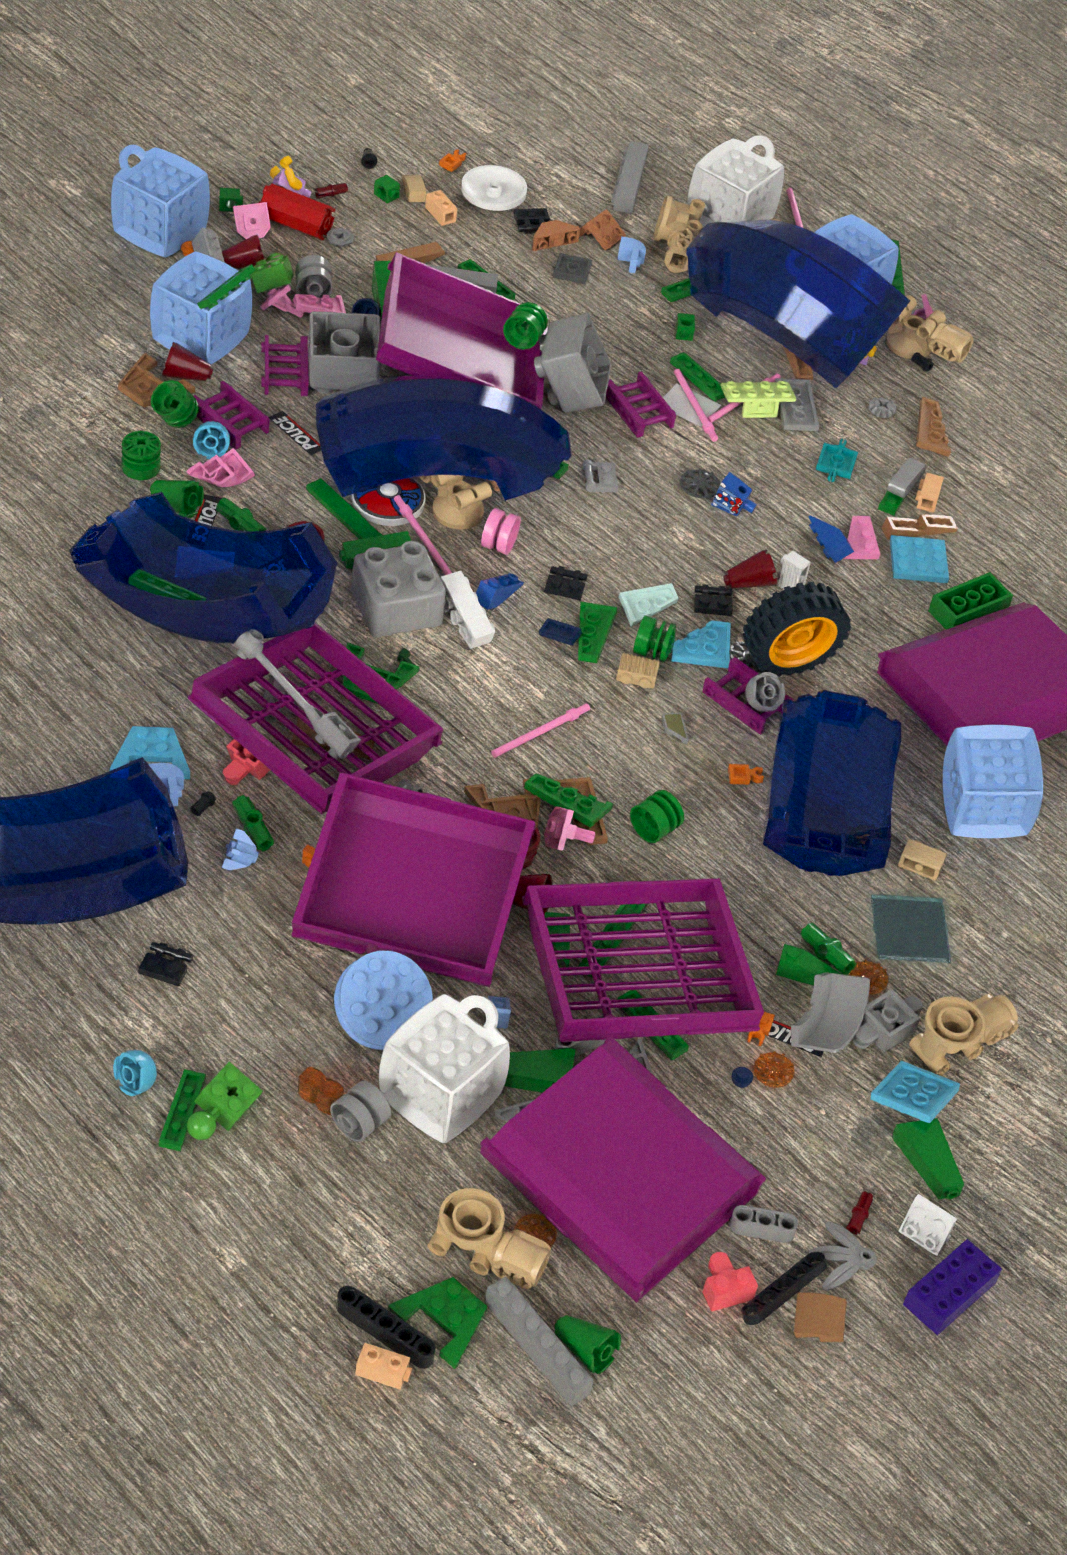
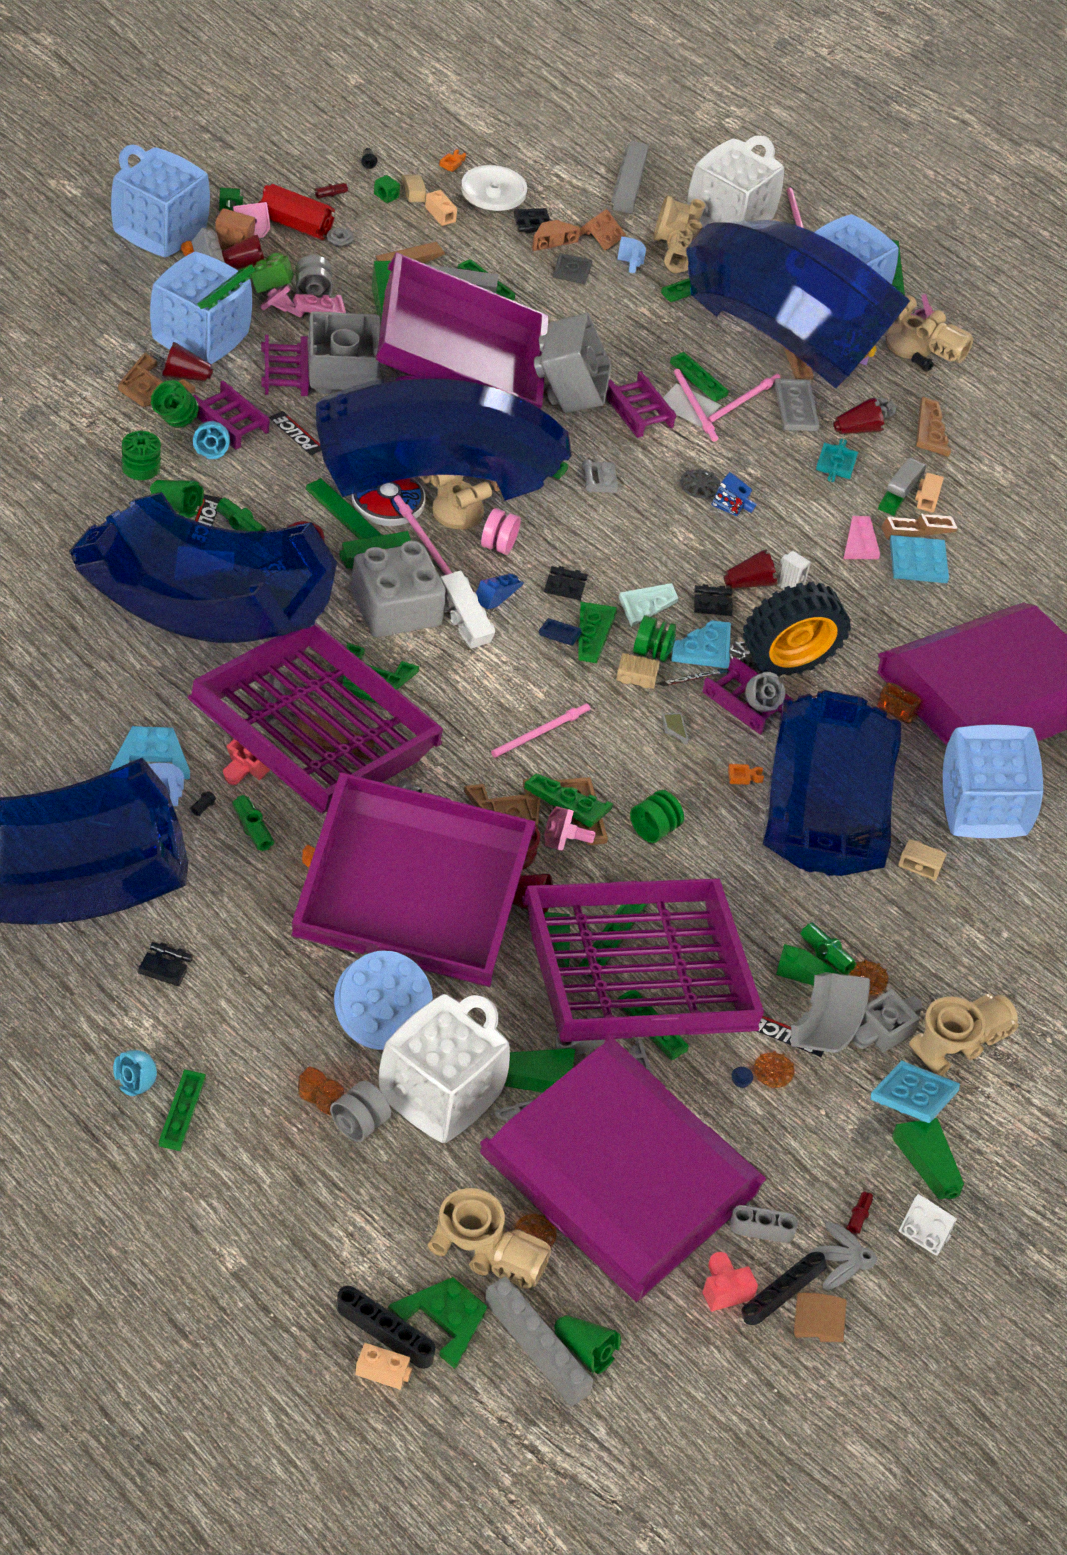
(161, 587): green plate -> none
(223, 471): bright pink slope -> none
(223, 1101): bright green brick -> none
(233, 227): none -> nougat brick
(241, 852): light blue brick -> none
(287, 179): torso -> none
(328, 726): light grey bar -> none
(366, 306): dark blue piece -> none
(404, 655): dark green hand -> none
(503, 1008): light blue slope -> none
(525, 325): green wheel -> none
(685, 326): green brick -> none
(692, 677): none -> sticker
(758, 398): yellowish green bracket -> none
(765, 1026): orange plate -> none
(832, 538): blue slope -> none
(860, 419): none -> dark red cone
(899, 702): none -> clear orange brick
(910, 928): clear light blue piece -> none
(952, 1286): dark purple brick -> none
(970, 601): green brick -> none

